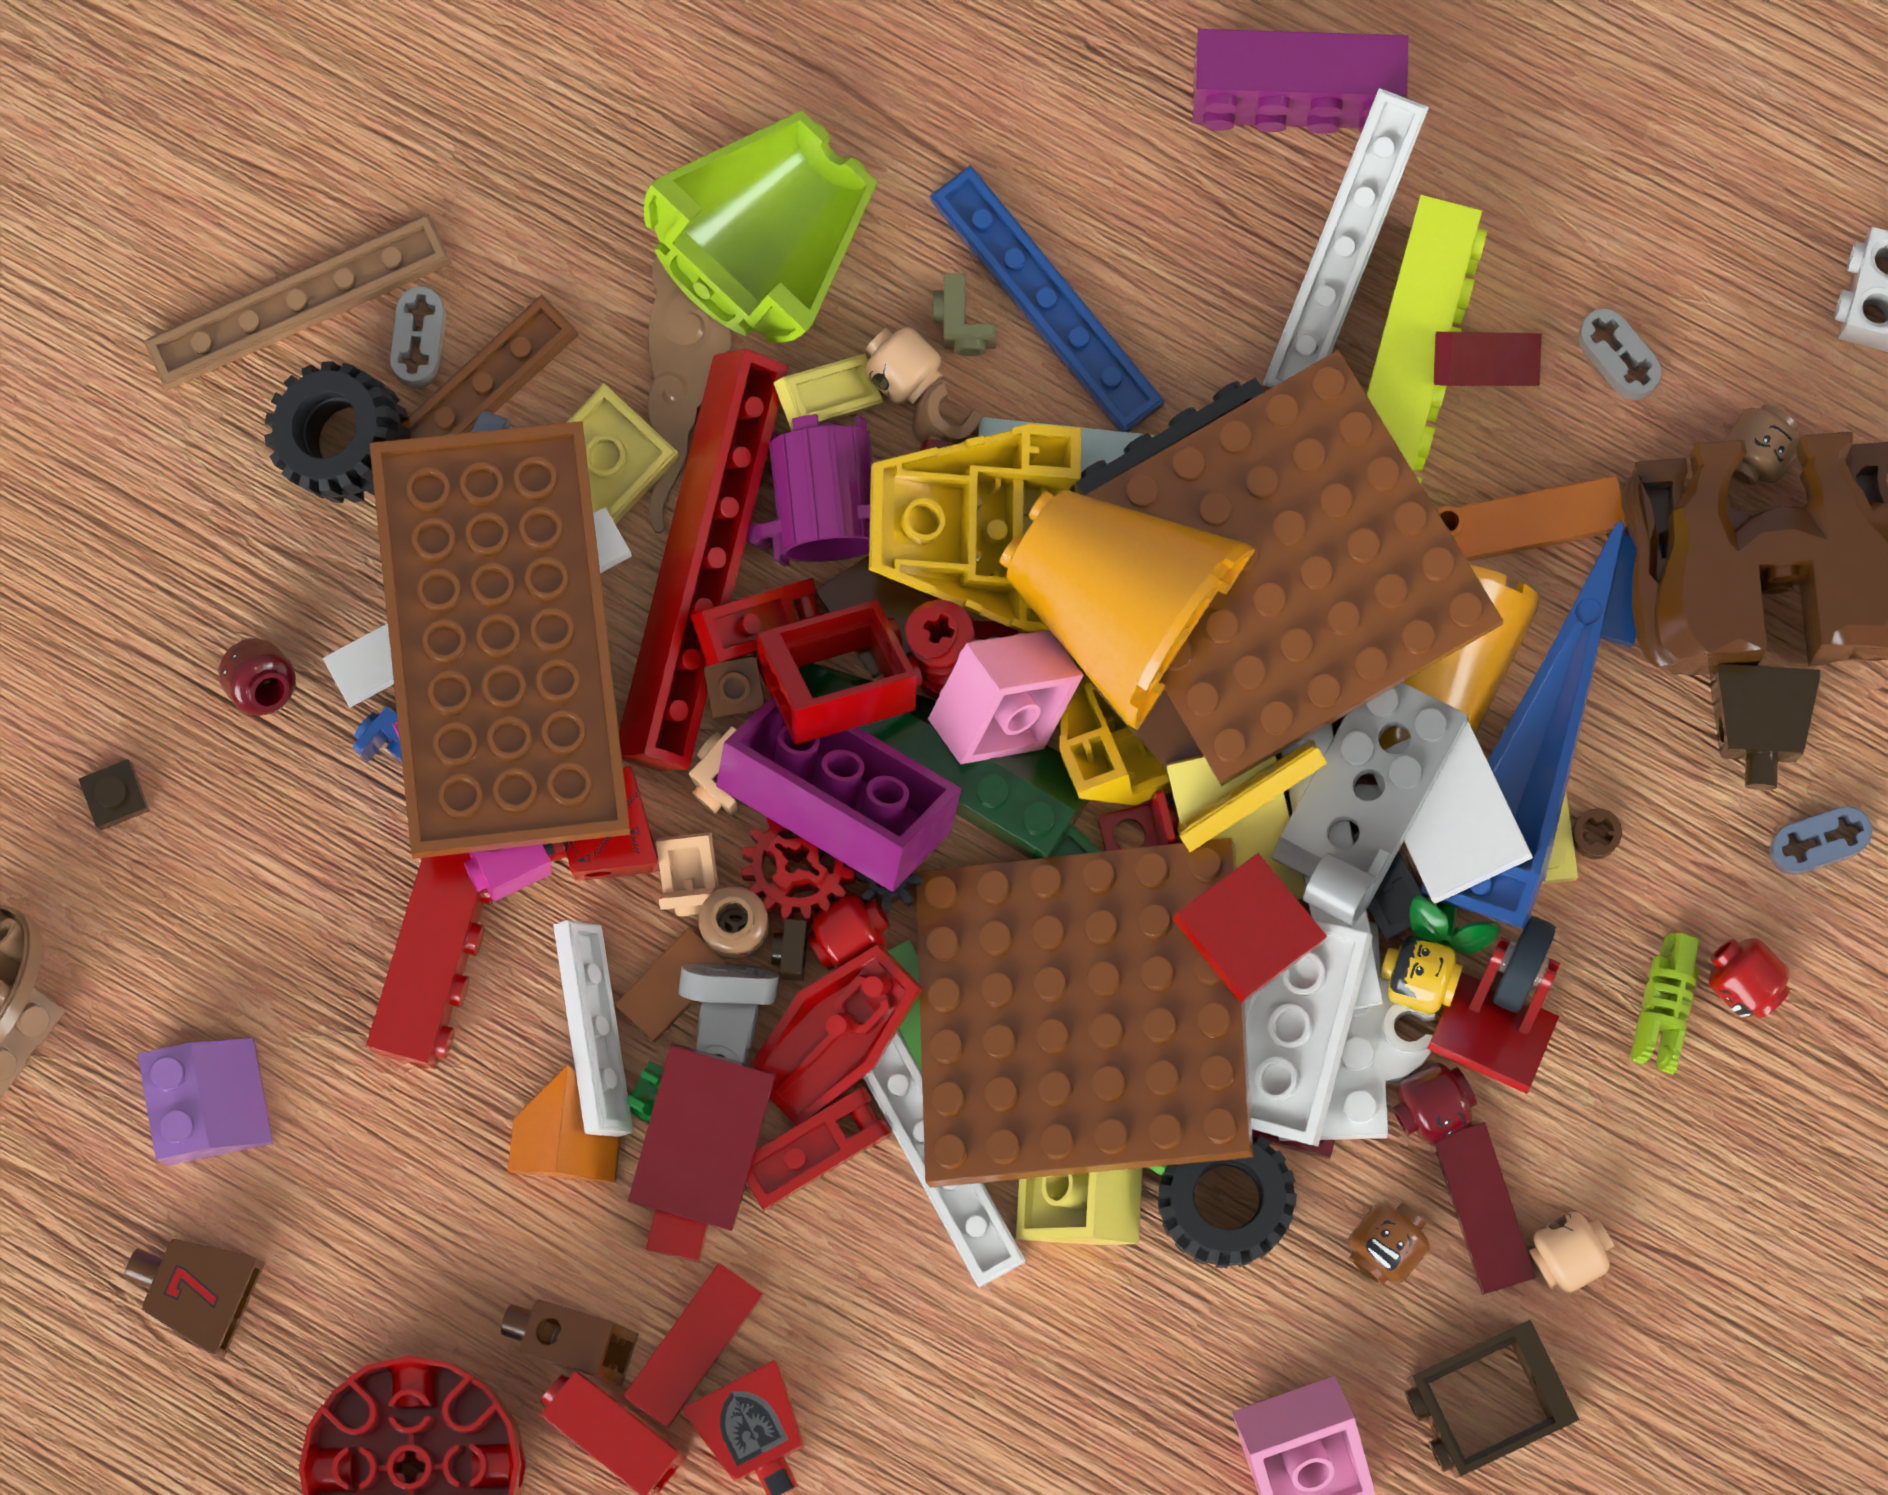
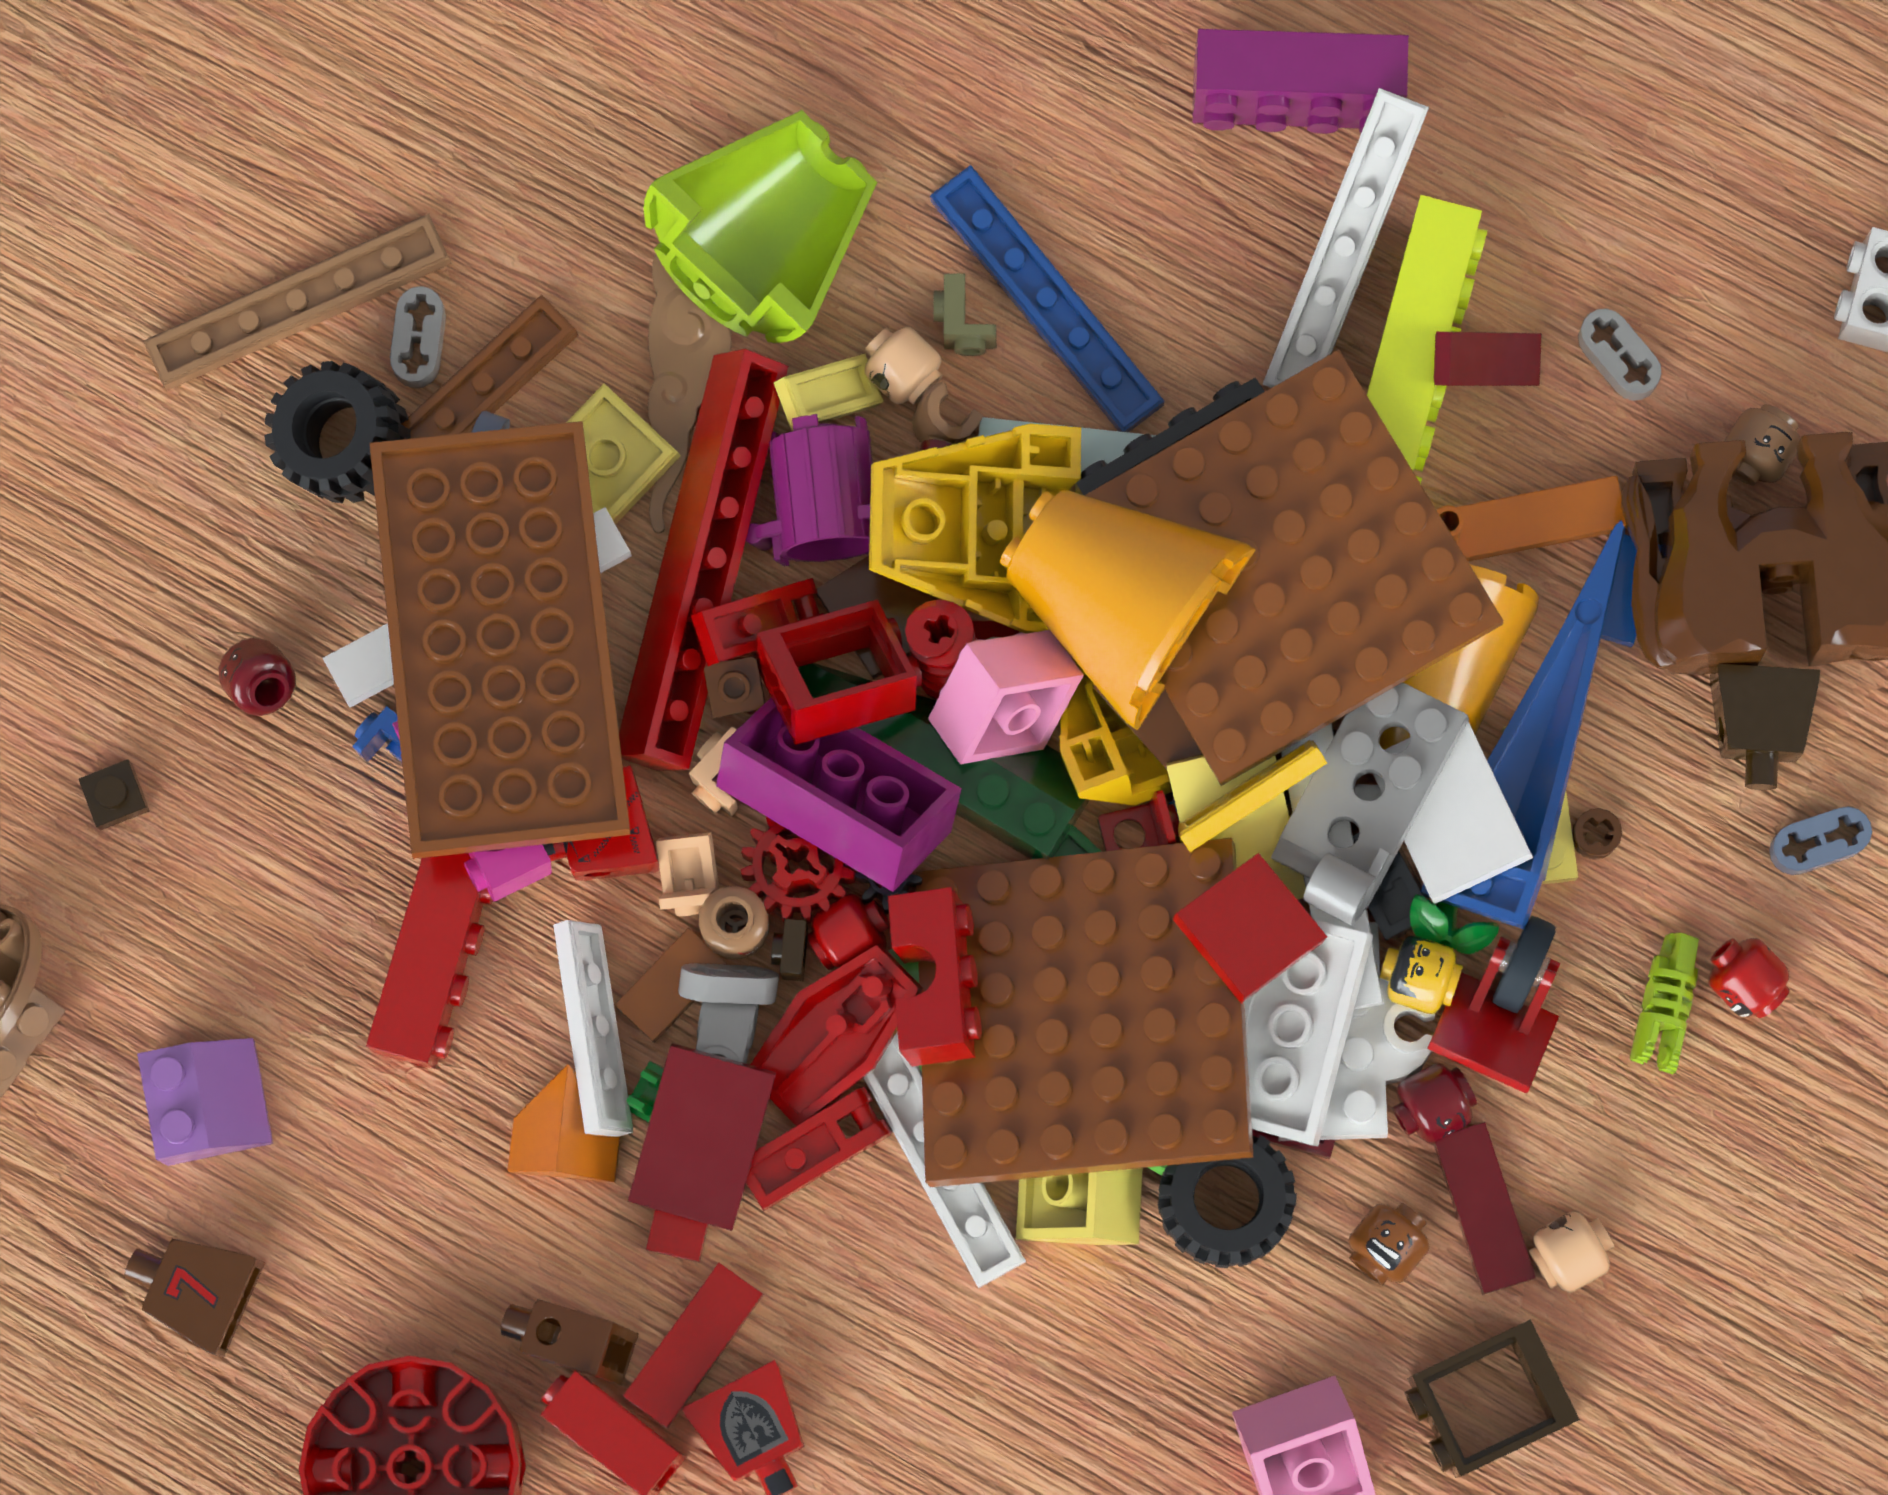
(940, 1020): none -> red arch

